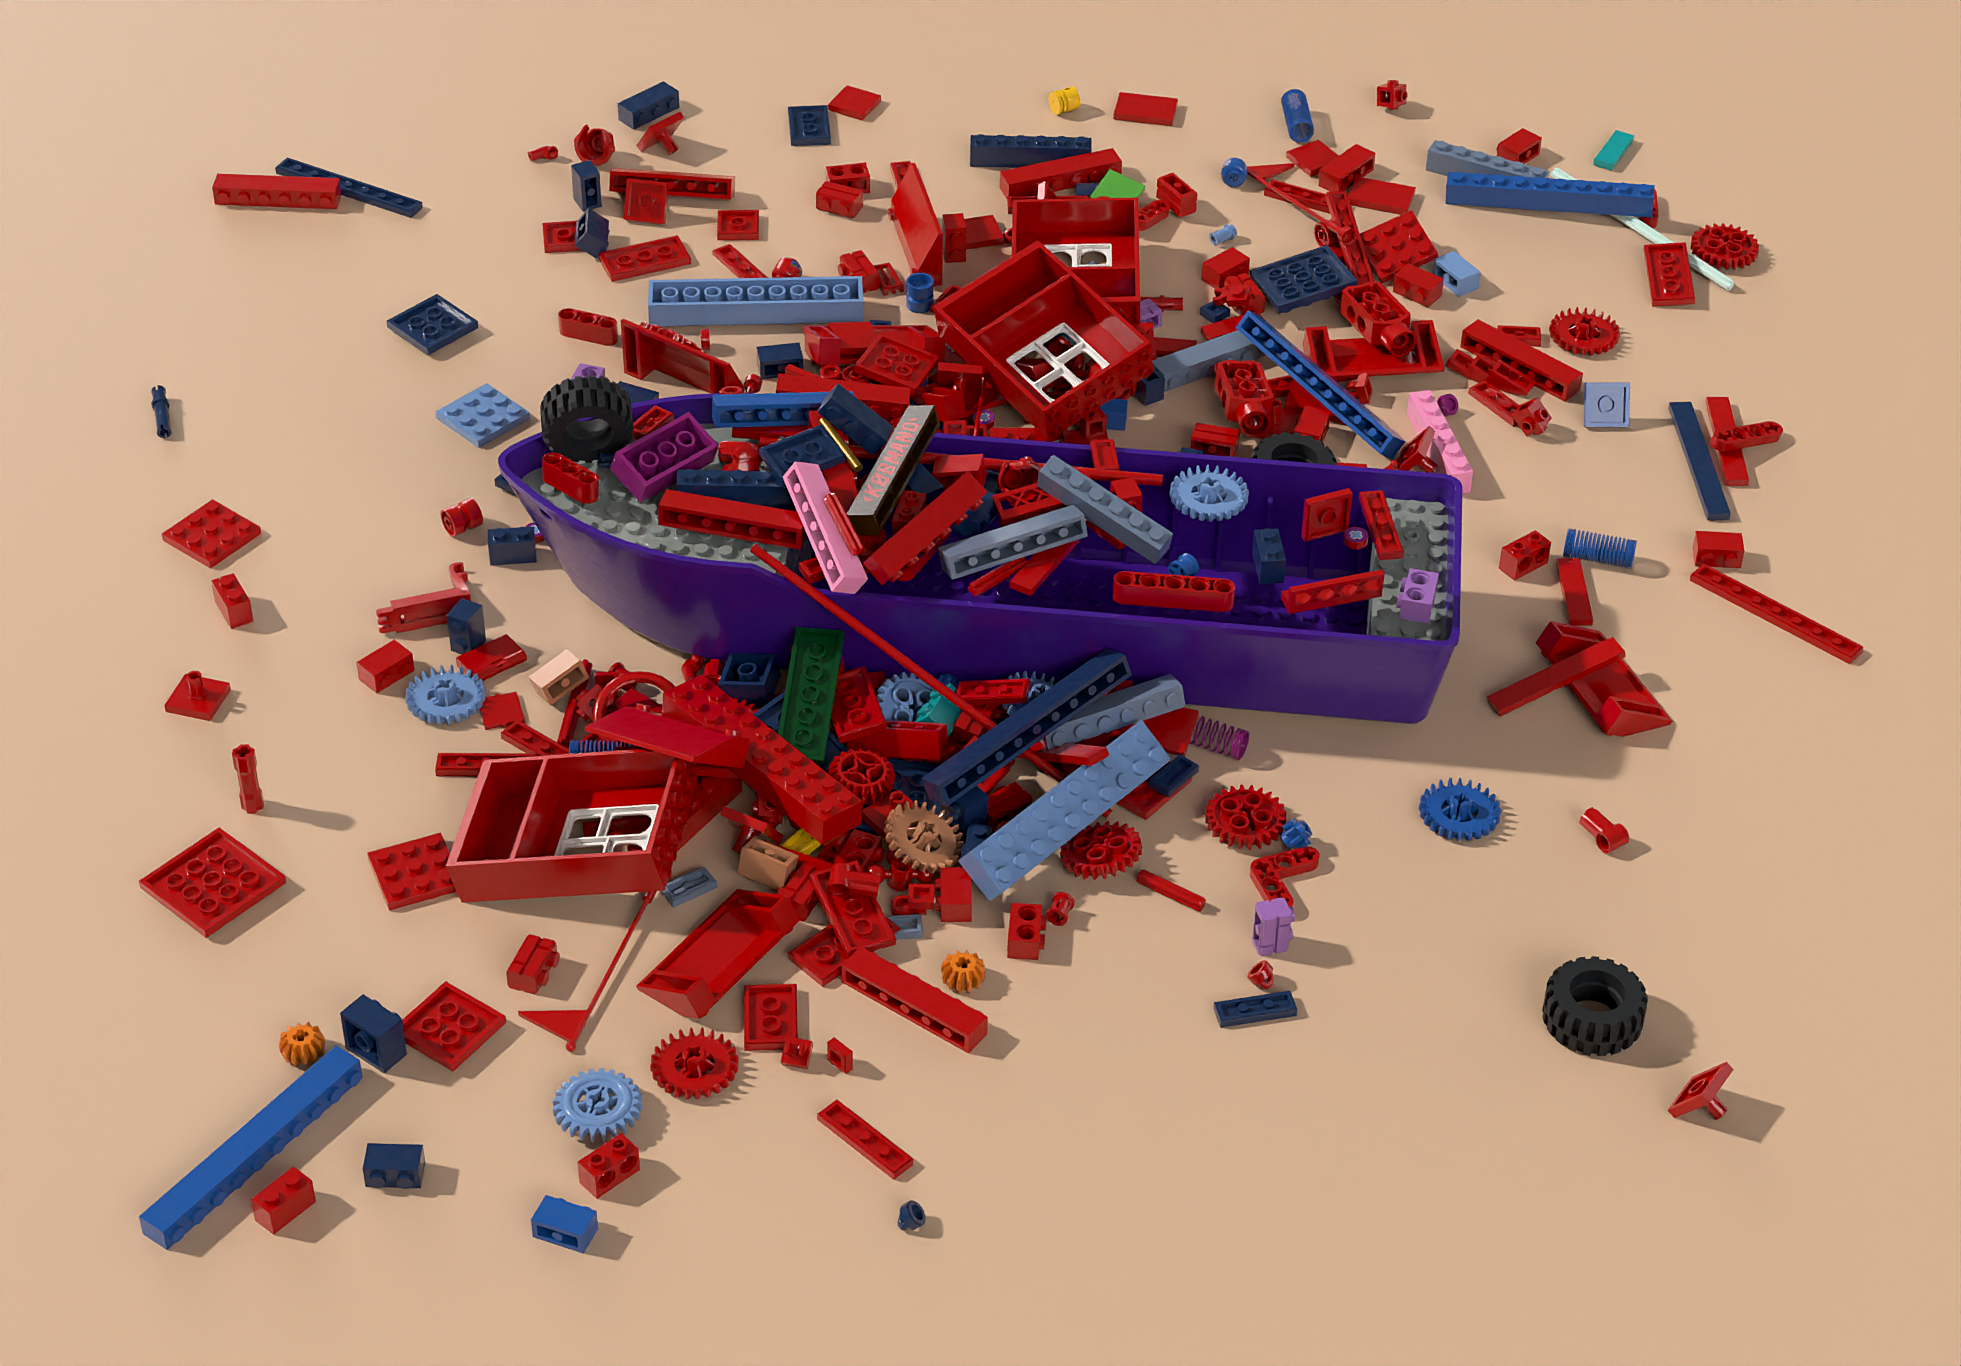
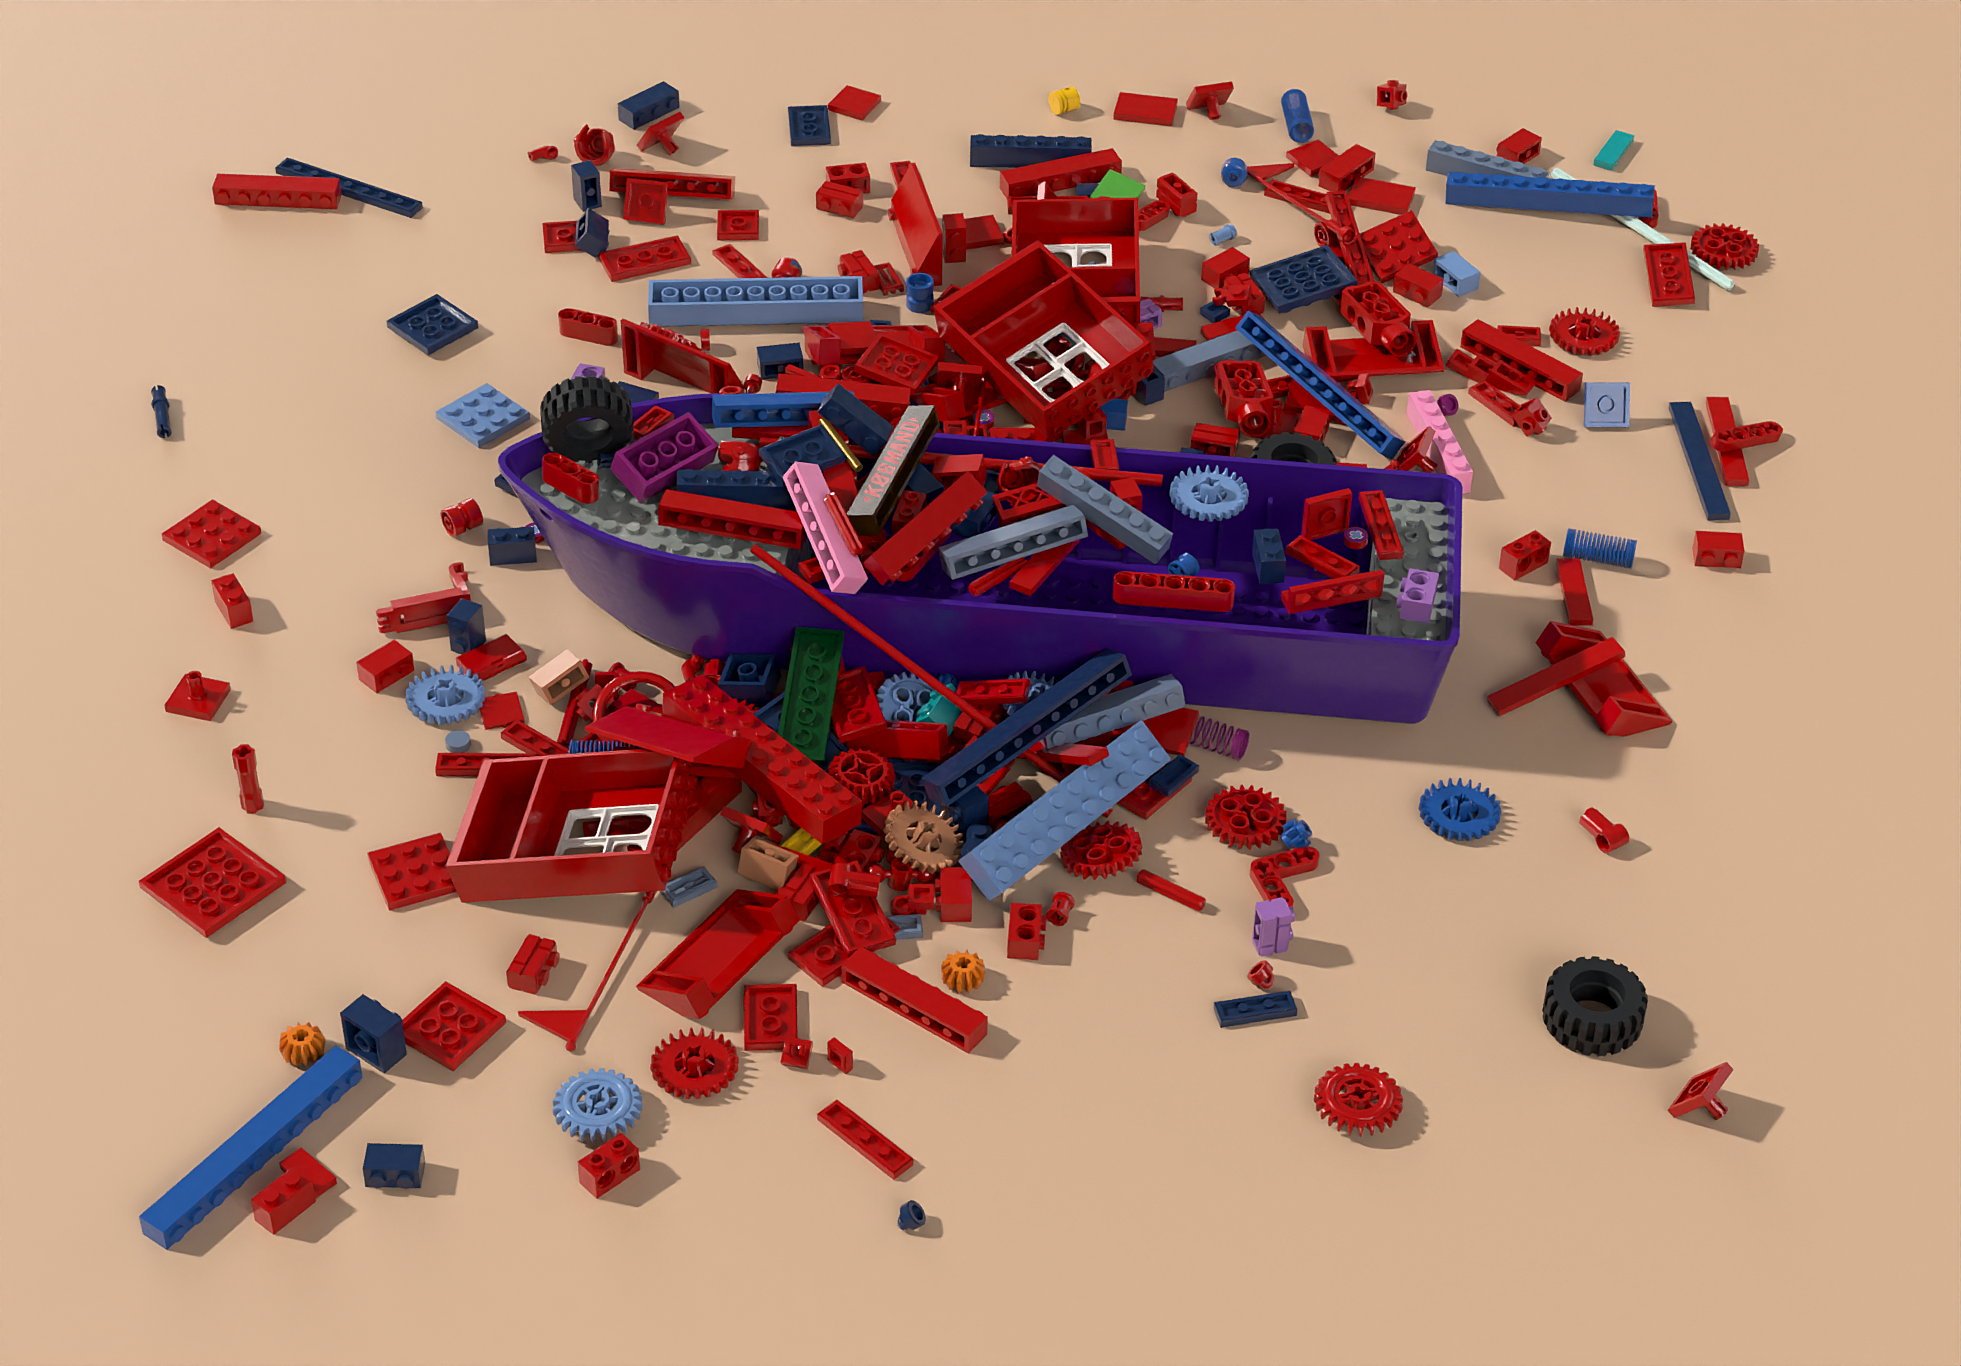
(304, 1162): none -> red tile
(458, 741): none -> sand blue tile
(564, 1224): blue brick -> none
(1210, 97): none -> red tile
(1321, 558): none -> red tile
(1355, 1105): none -> red gear
(1776, 613): red tile -> none

